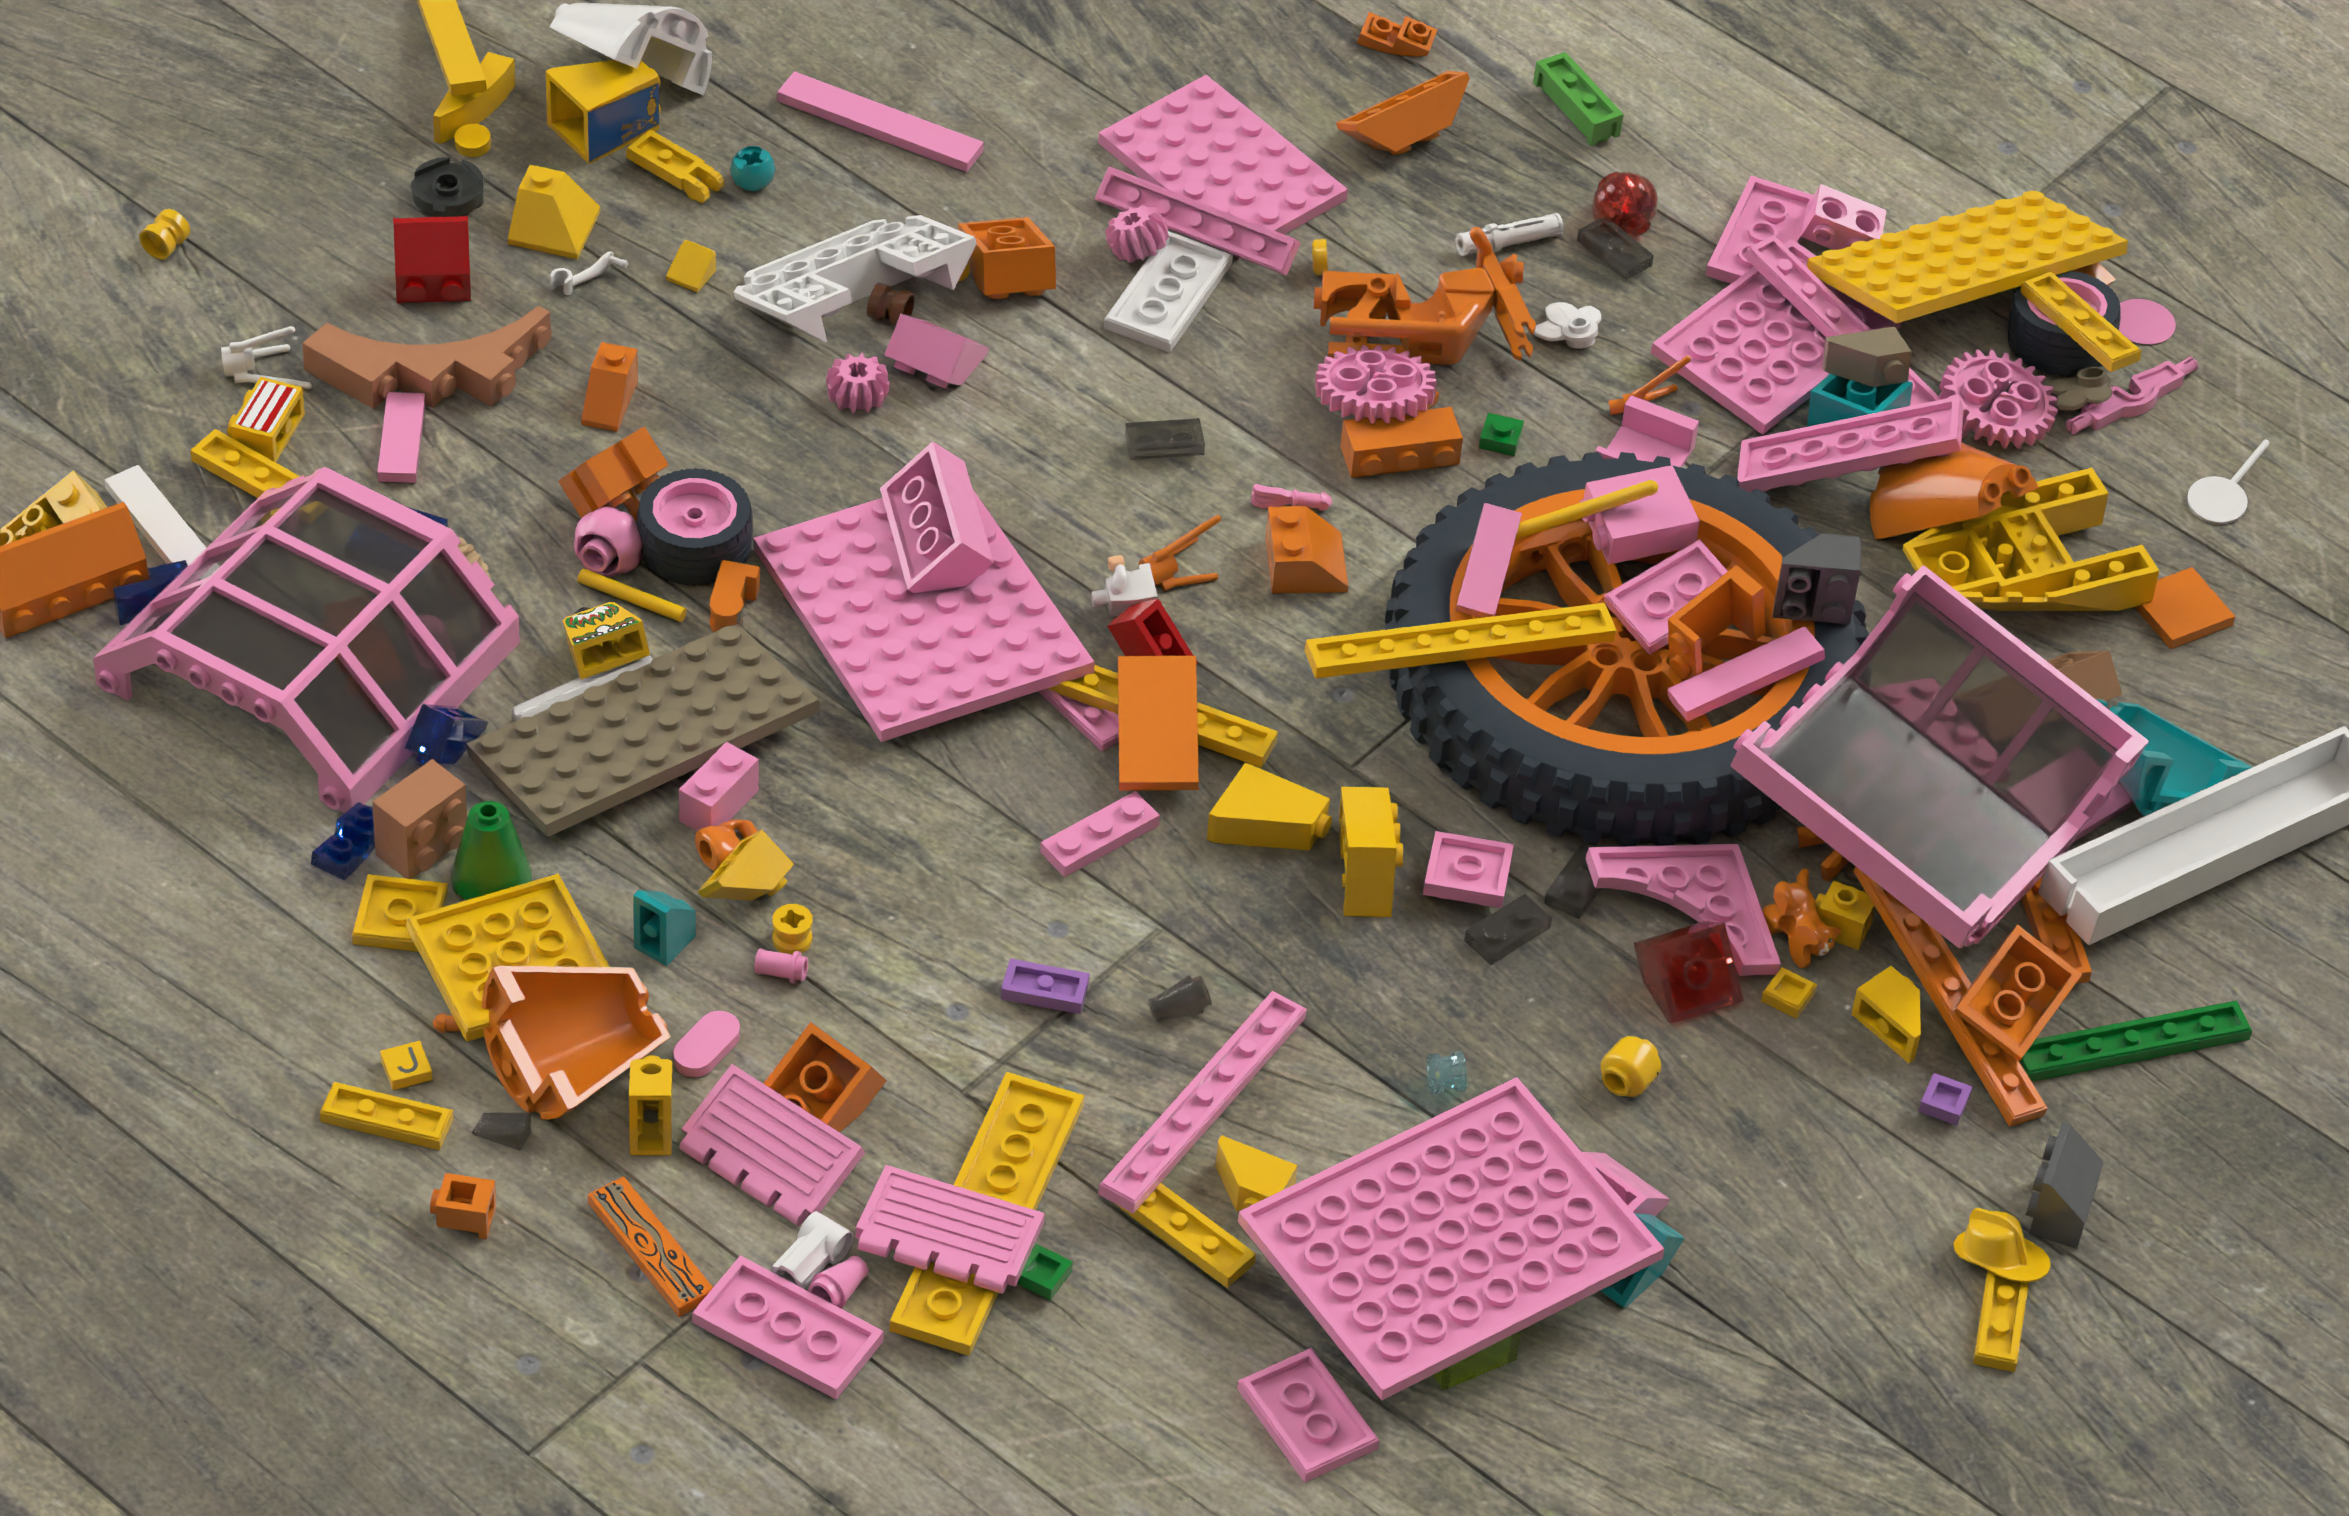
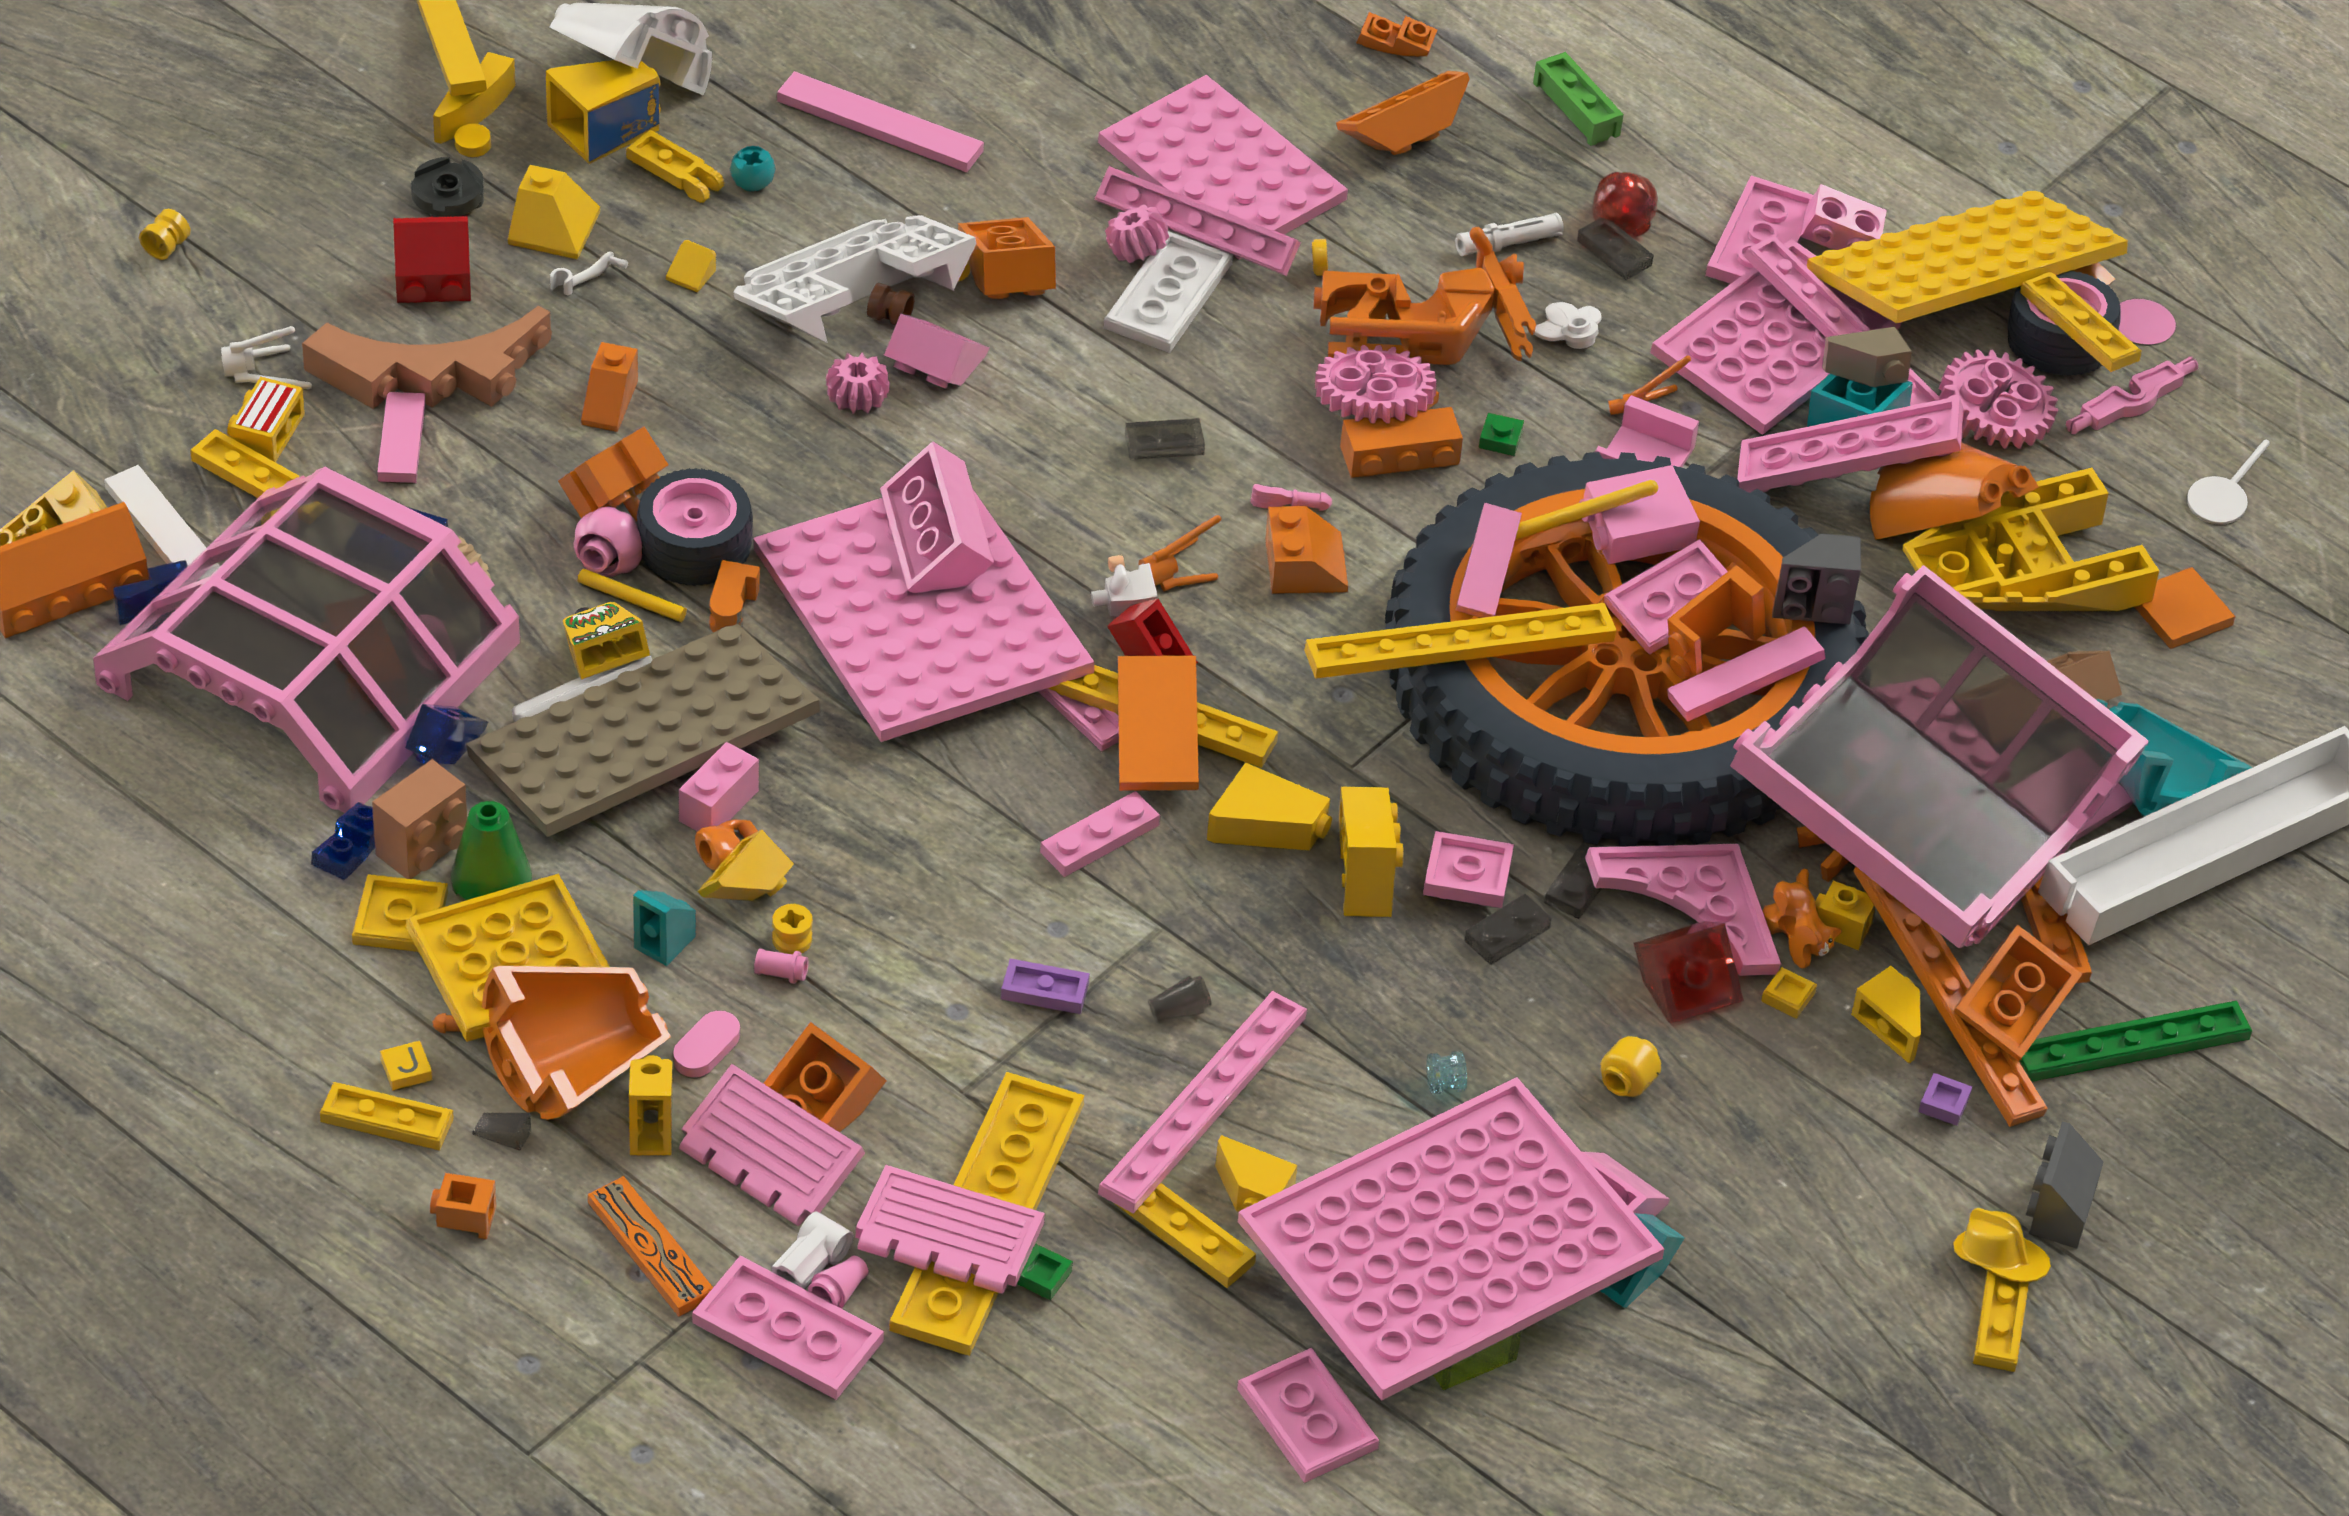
(2089, 386): dark tan plate -> none

